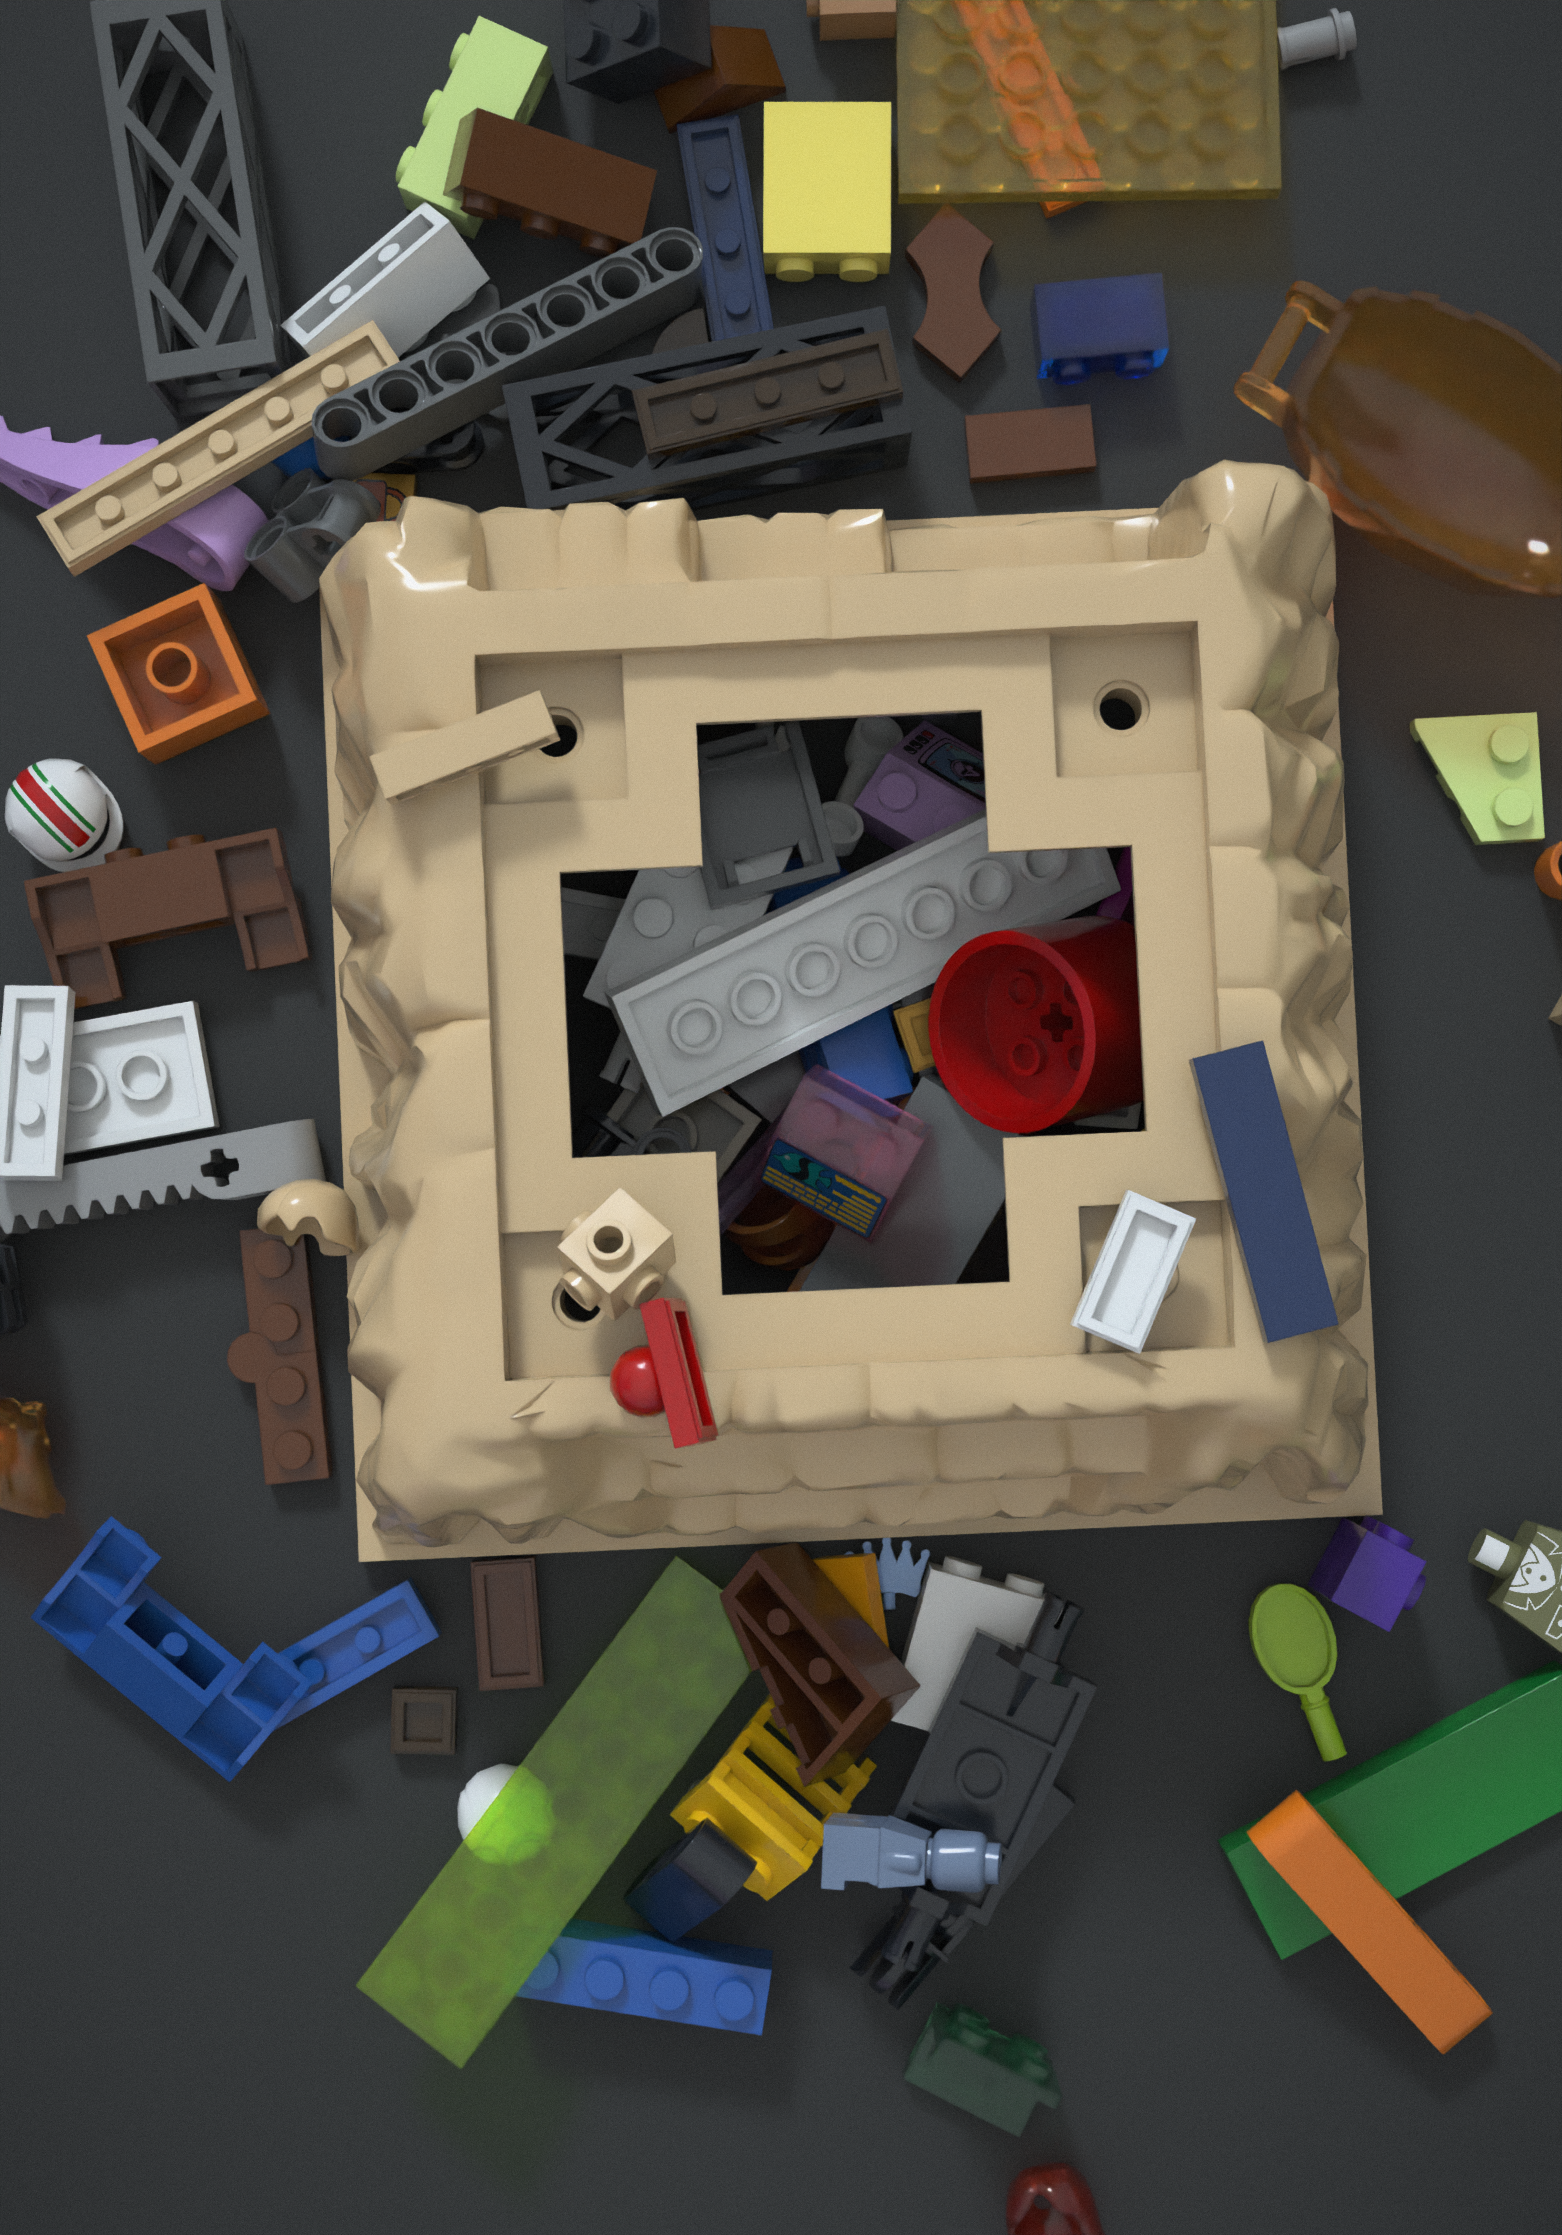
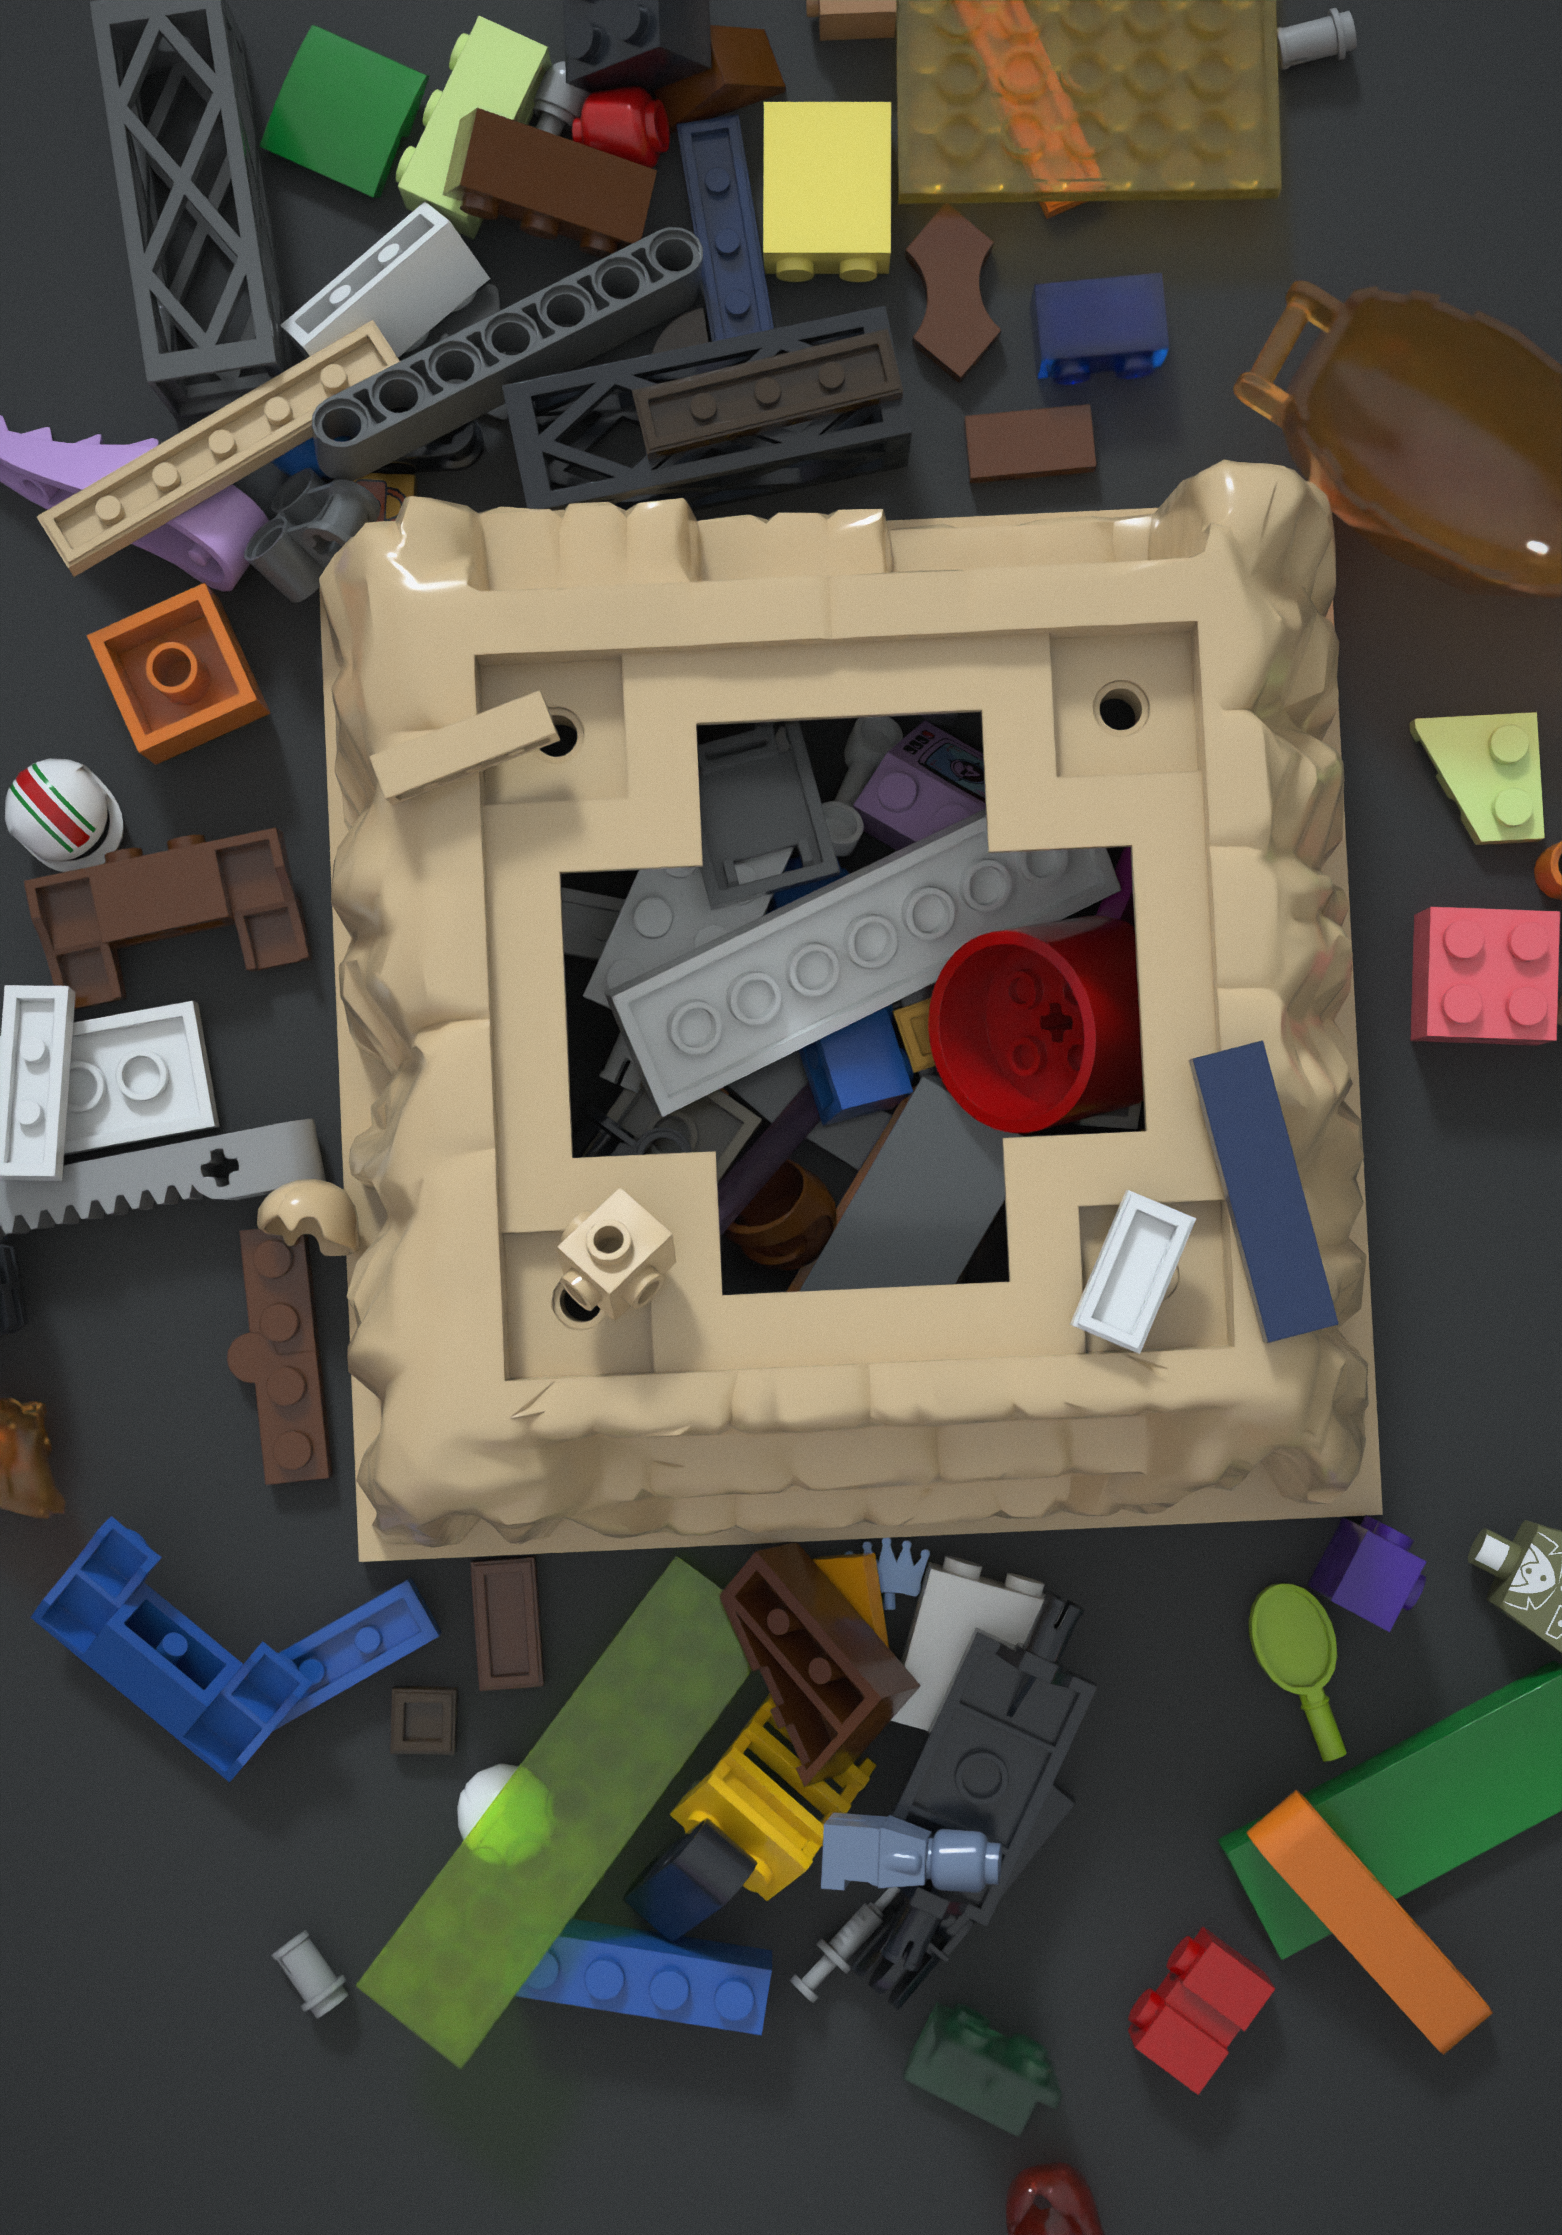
(310, 1975): none -> light grey pin
(344, 111): none -> green slope
(557, 101): none -> light grey cylinder
(624, 124): none -> red head
(666, 1375): red tile -> none
(842, 1152): clear pink slope -> none
(844, 1944): none -> light grey piece
(1198, 2008): none -> red brick
(1485, 976): none -> coral brick

